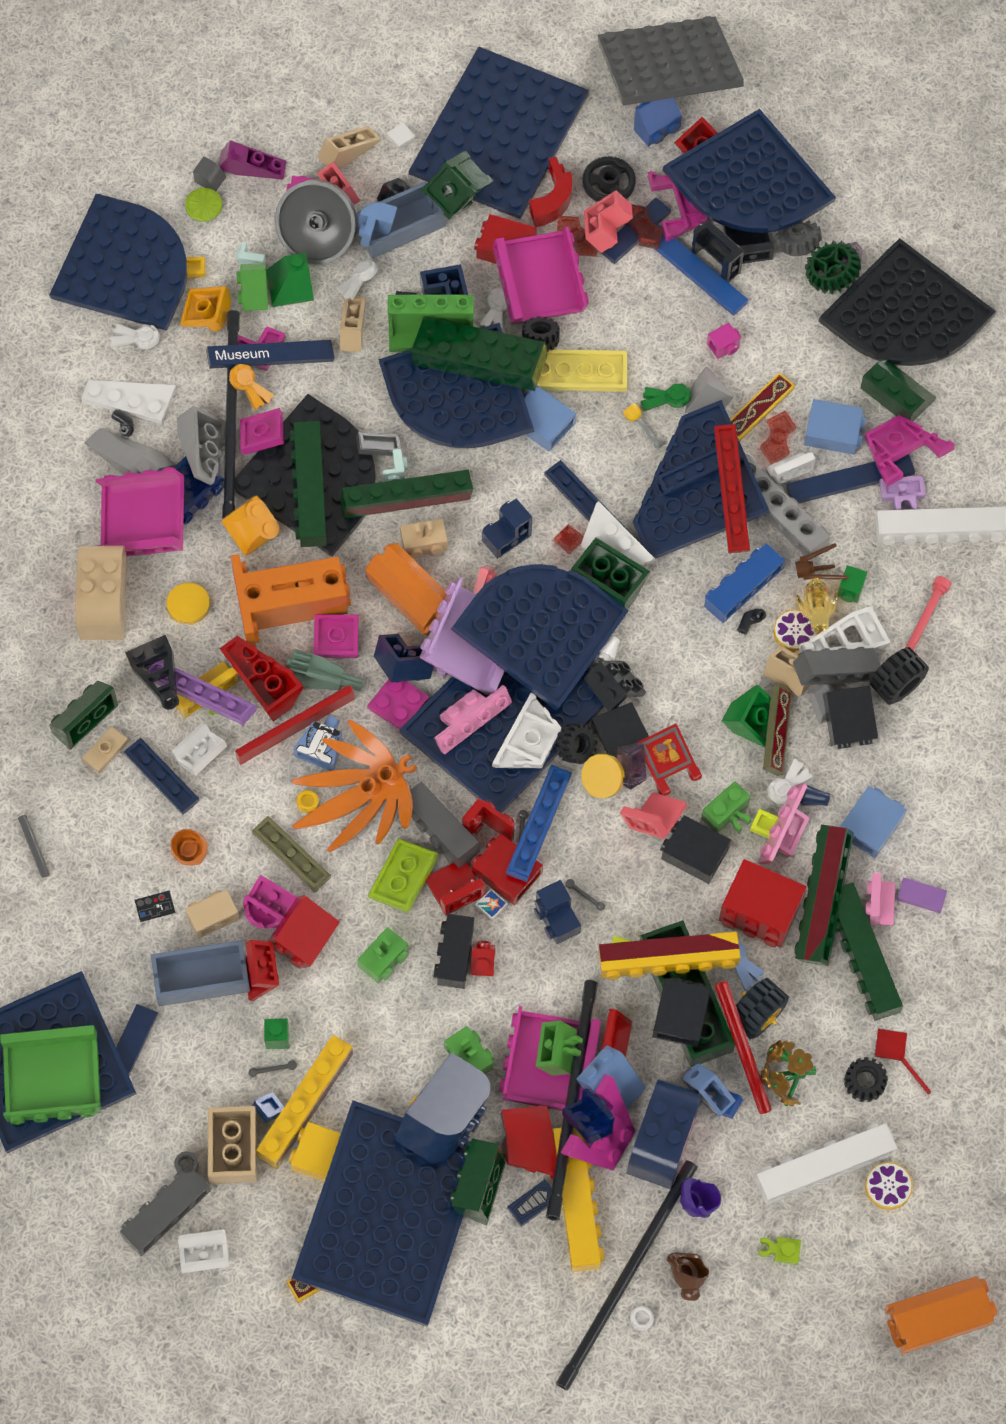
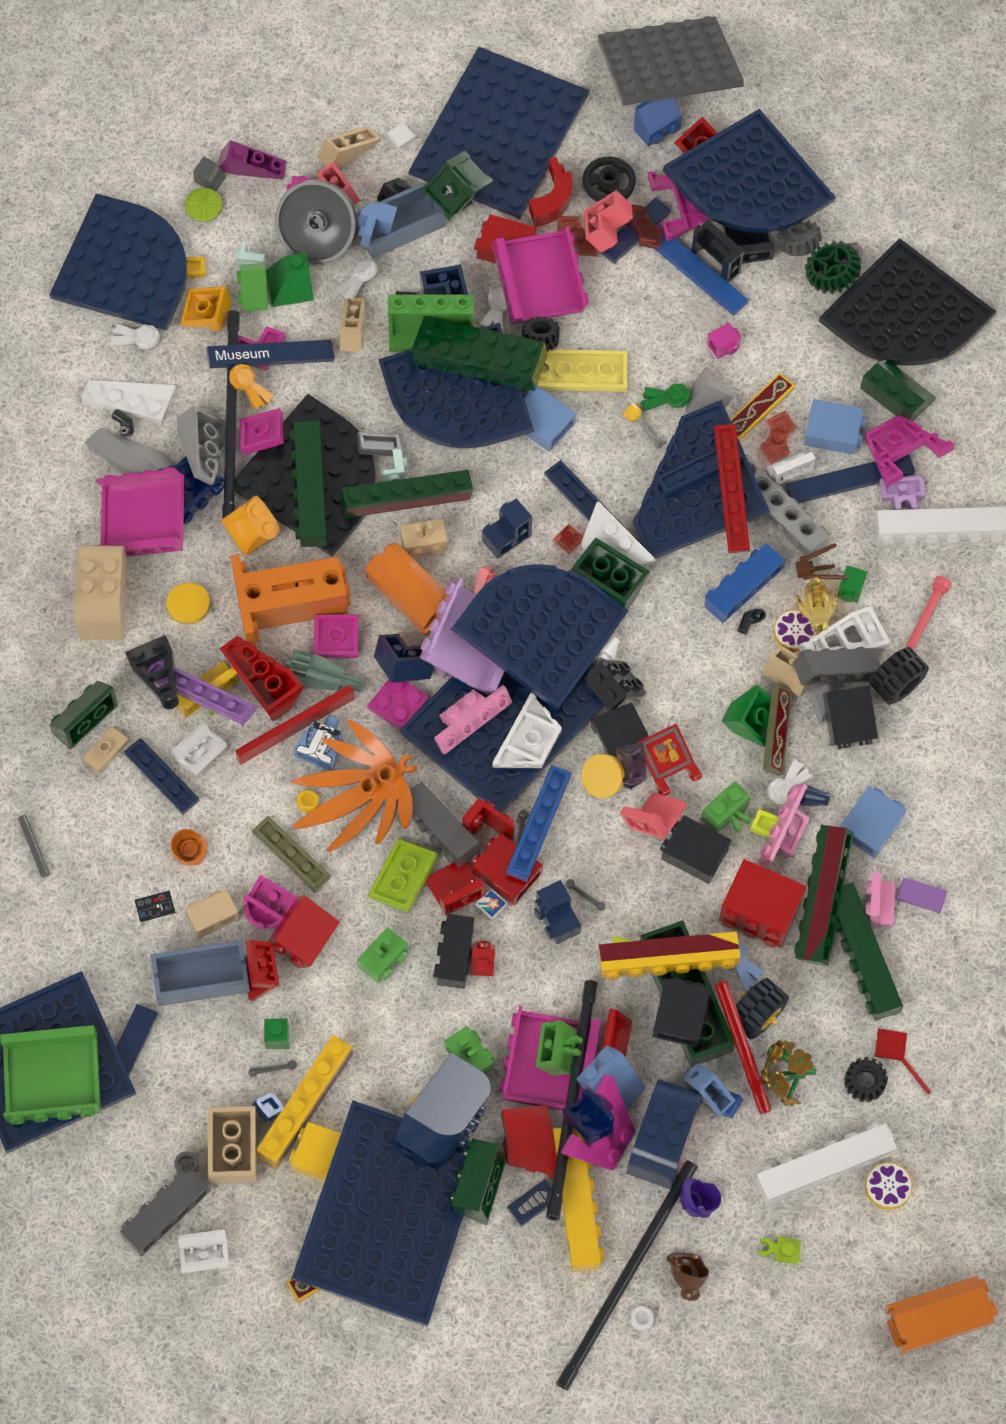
(566, 743): black tyre -> none

